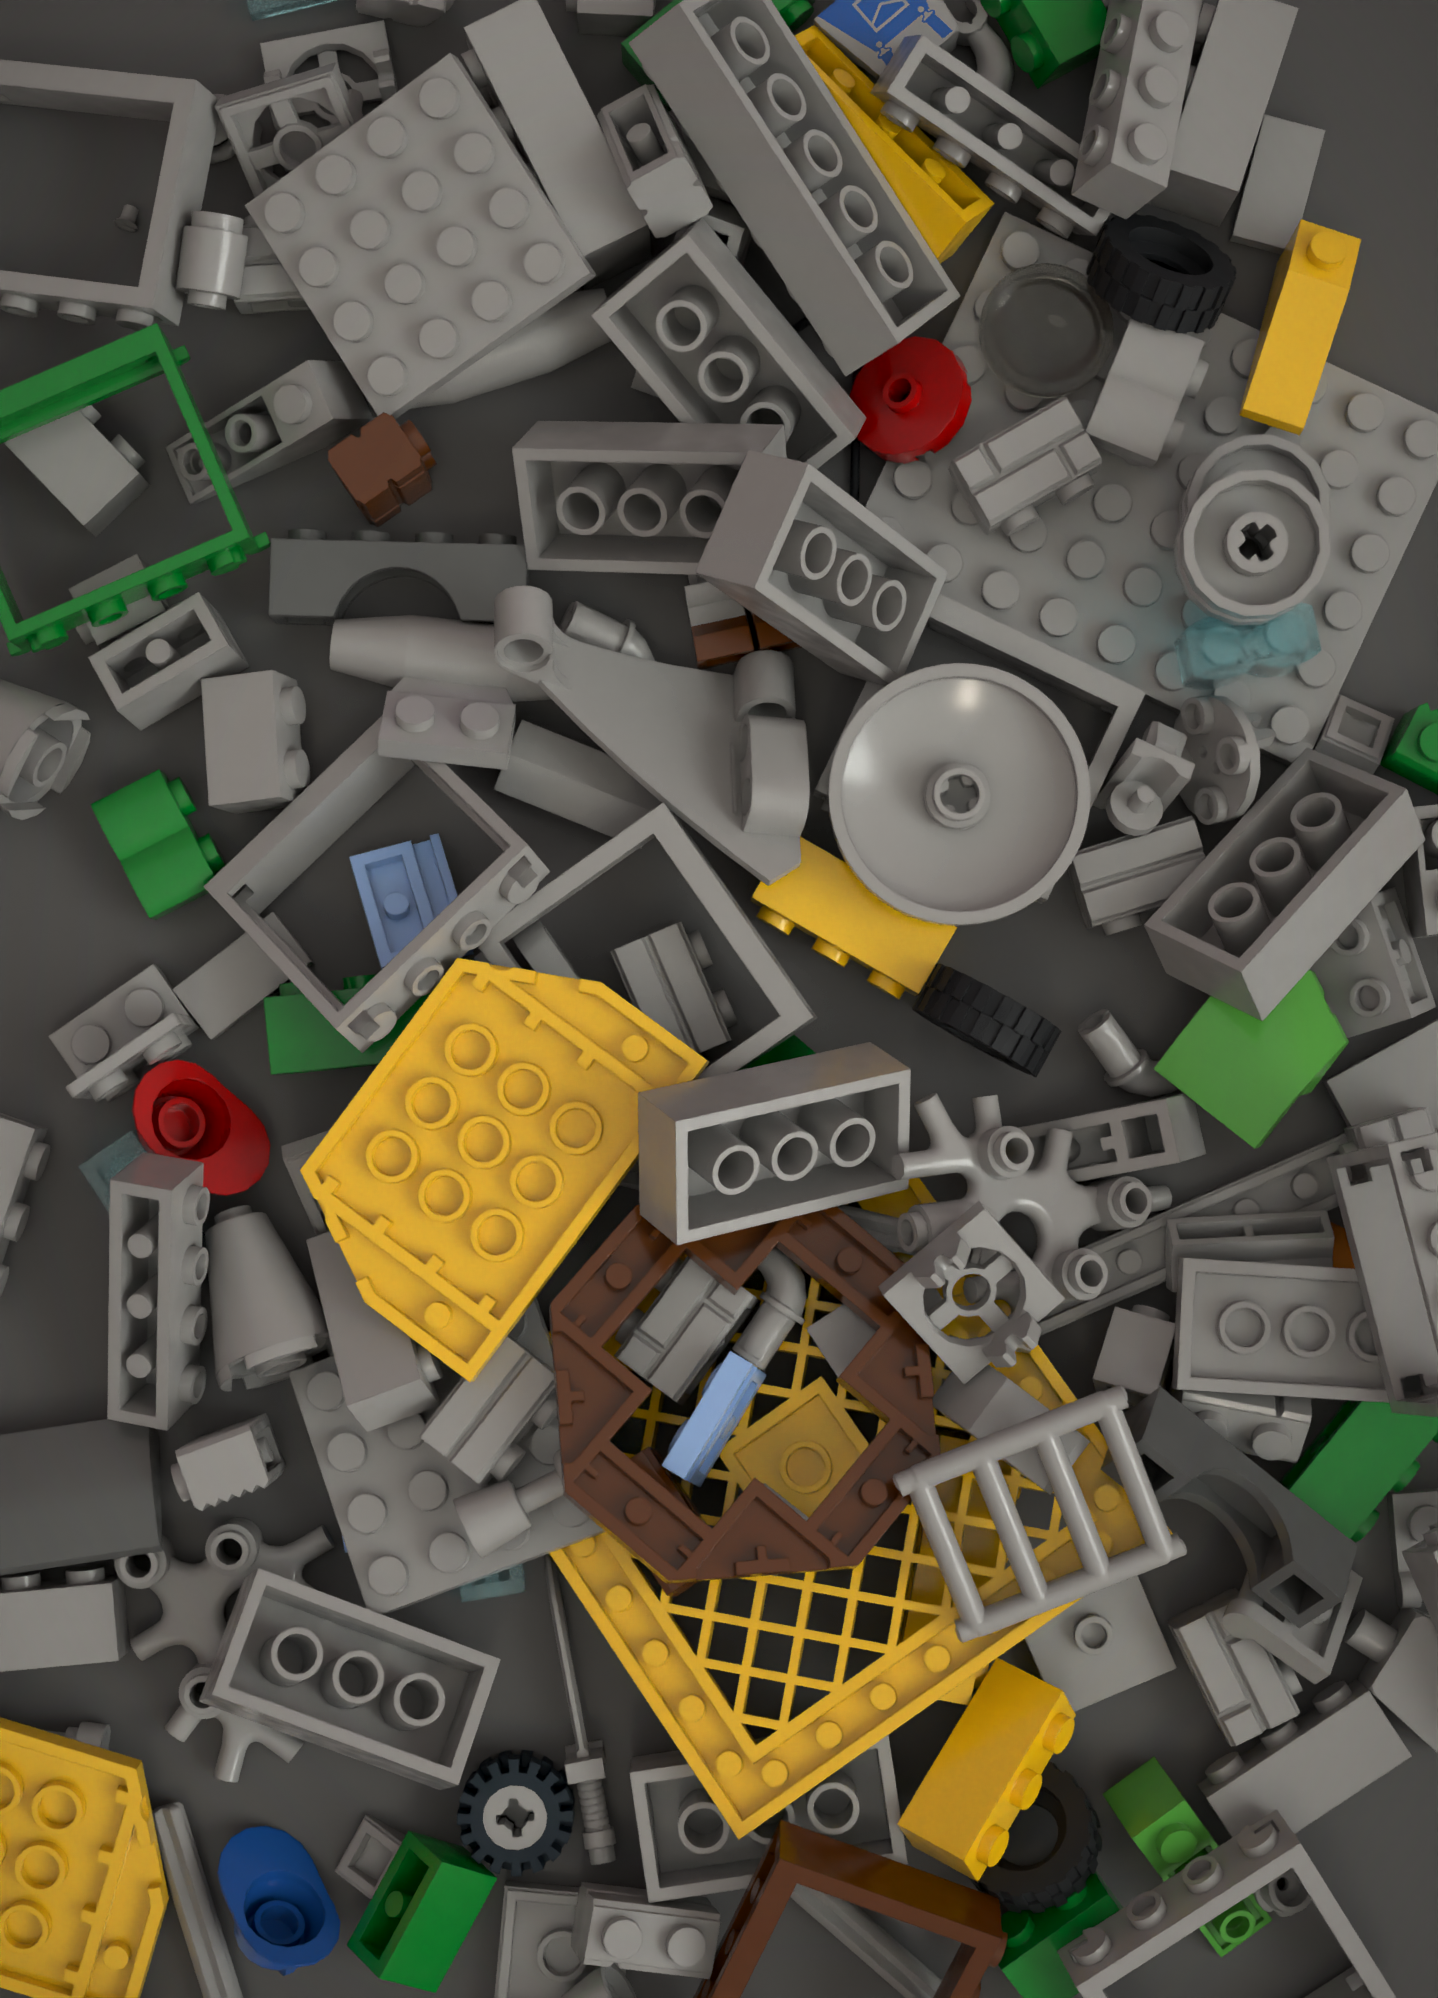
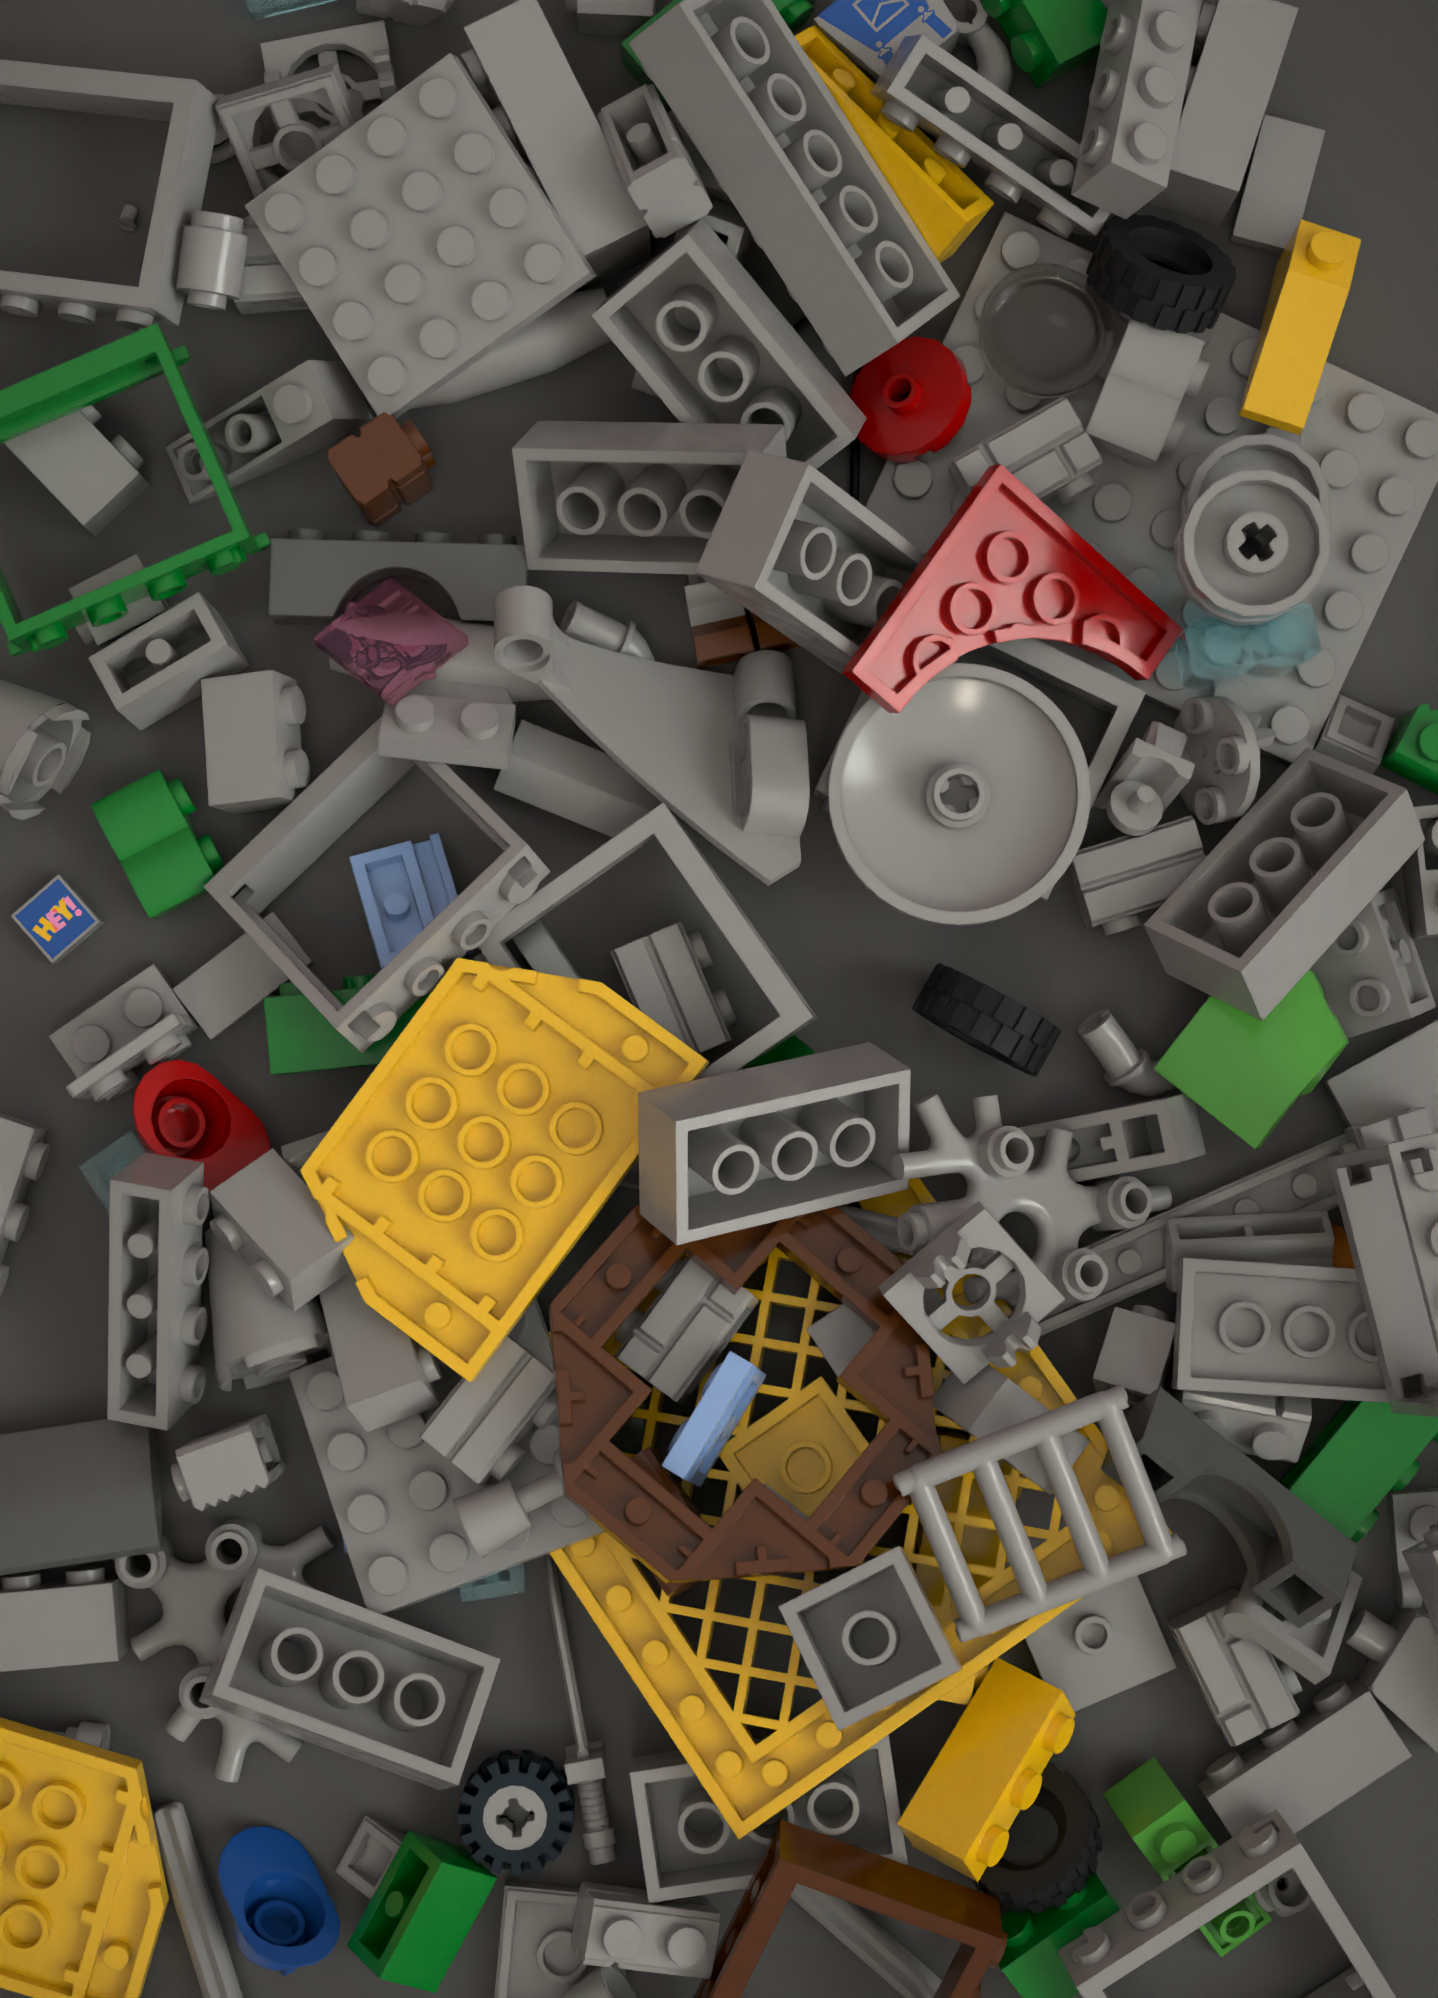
(57, 919): none -> tile
(278, 1230): none -> light grey brick
(390, 641): none -> clear pink piece
(777, 1314): light grey piece -> none
(852, 923): yellow brick -> none
(870, 1638): none -> light grey brick
(1002, 576): none -> plate

